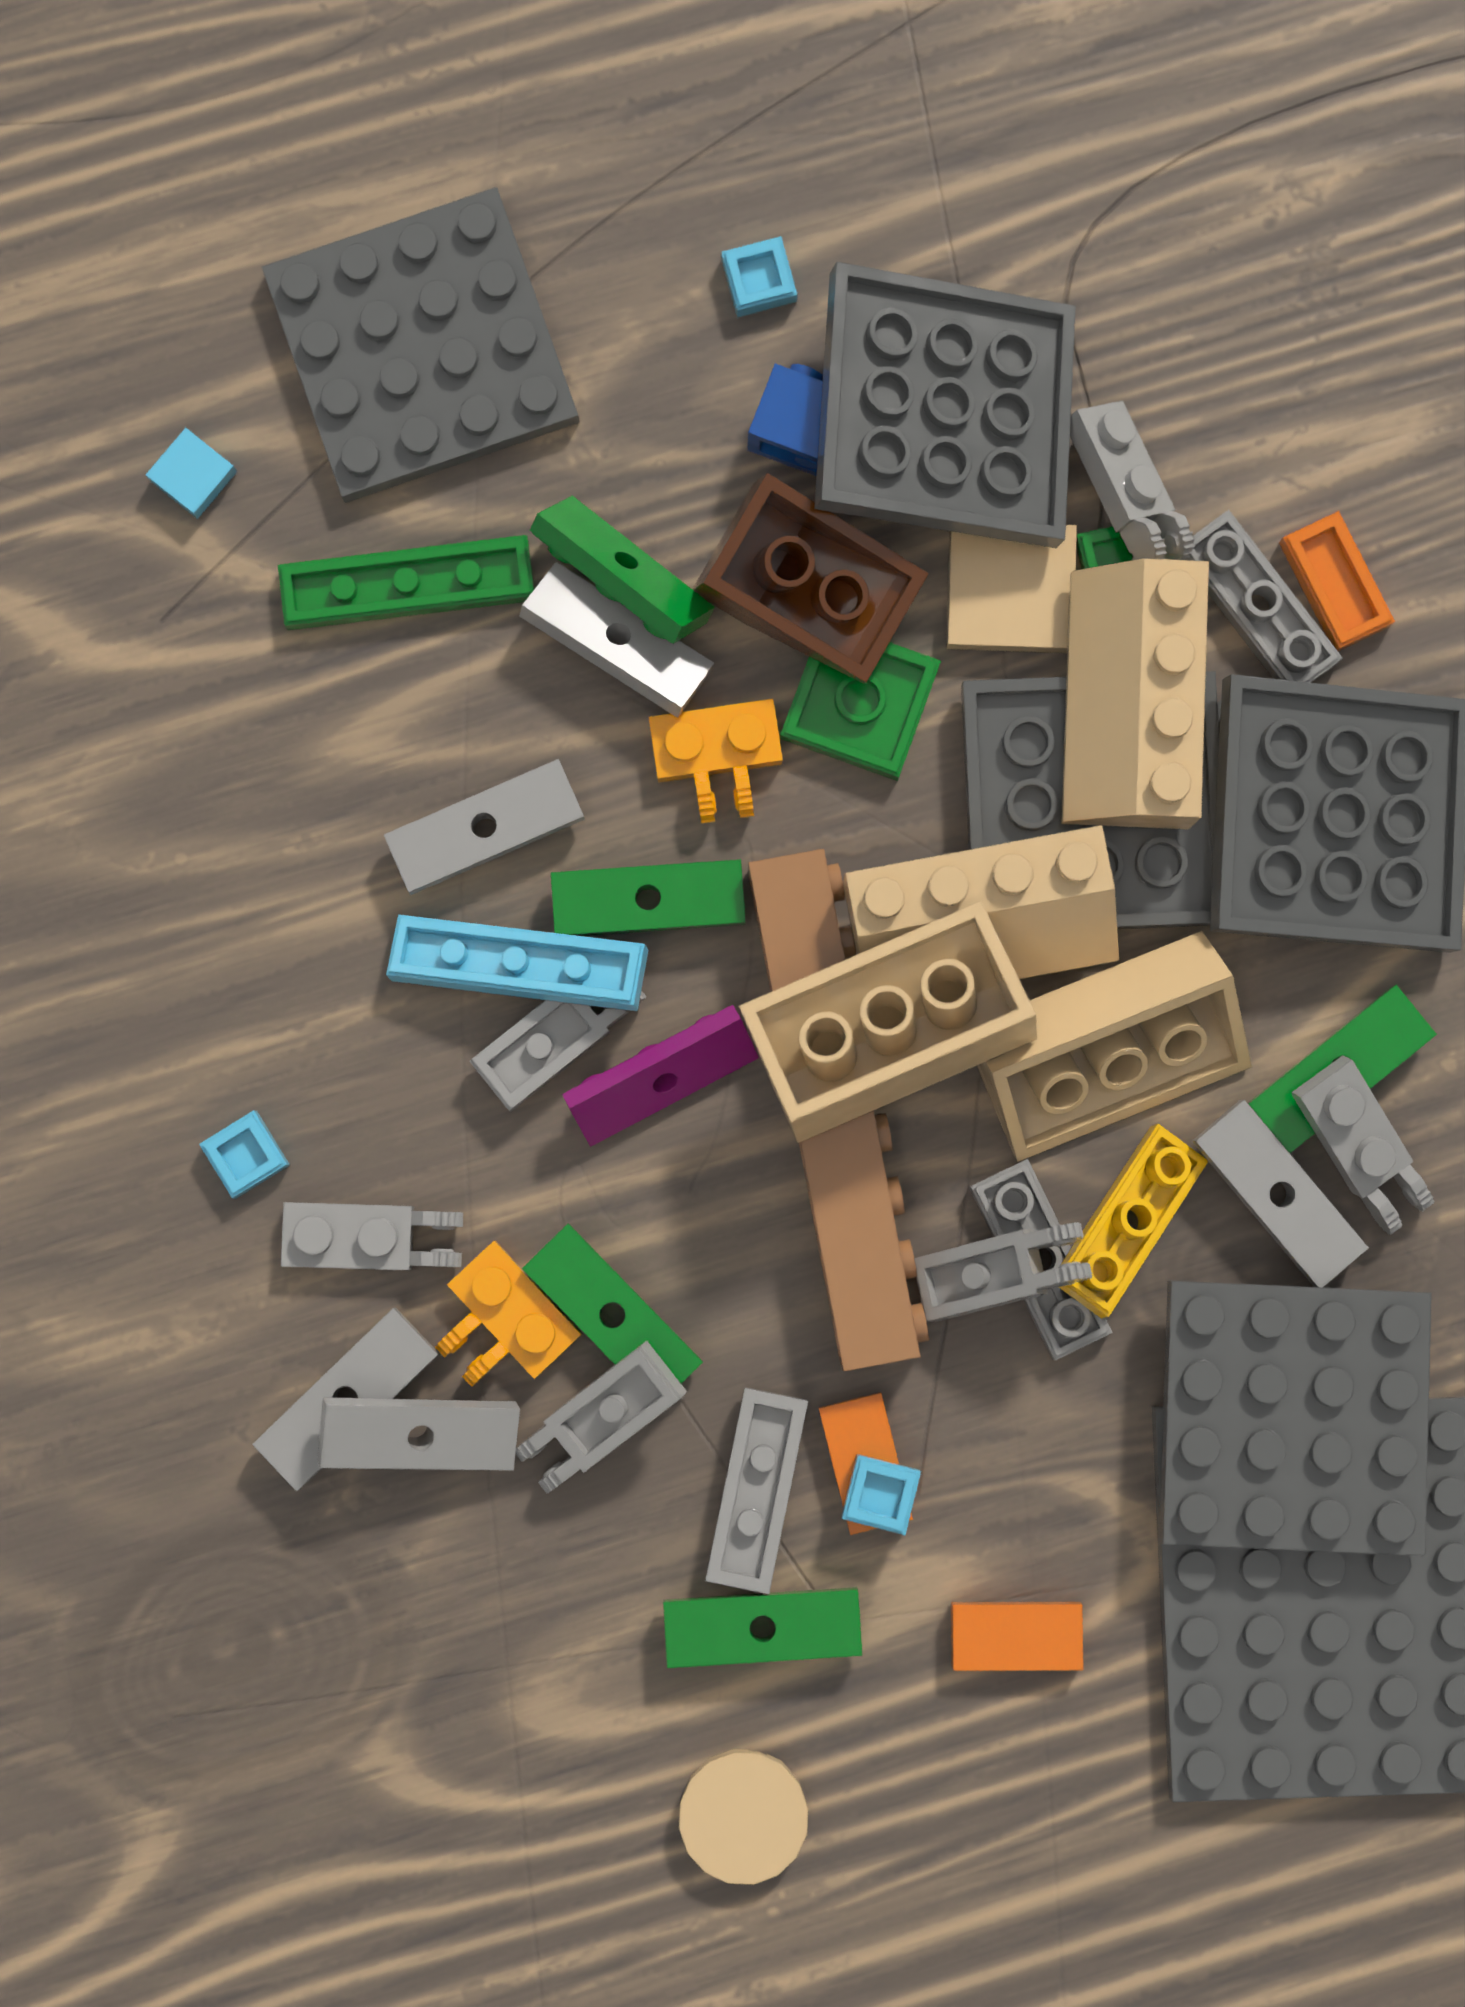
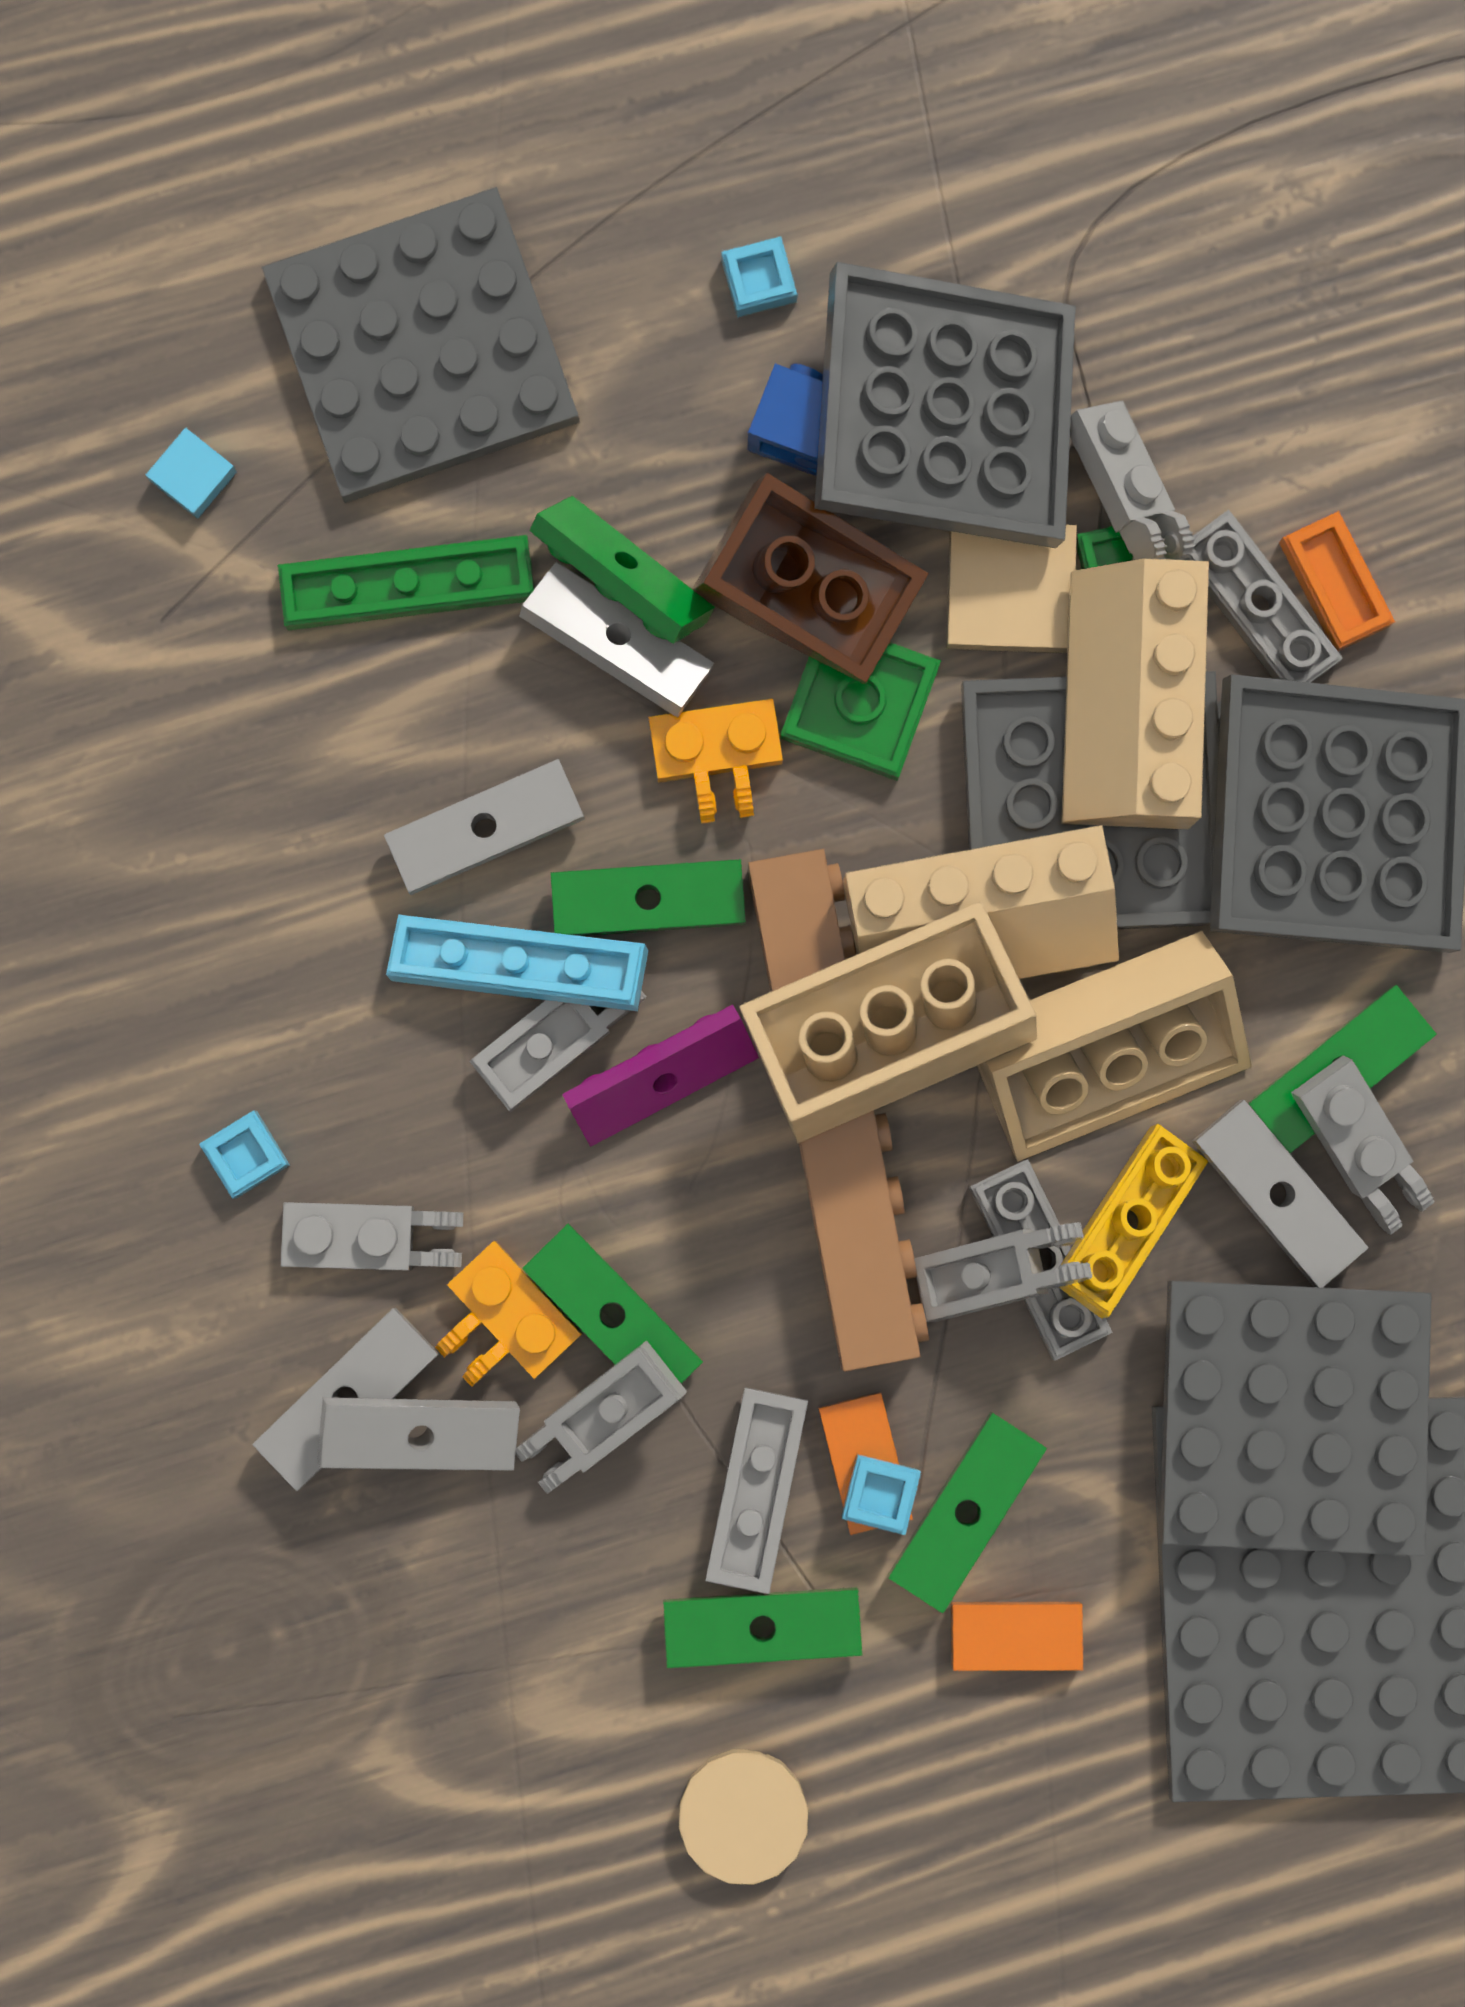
(946, 1549): none -> green tile

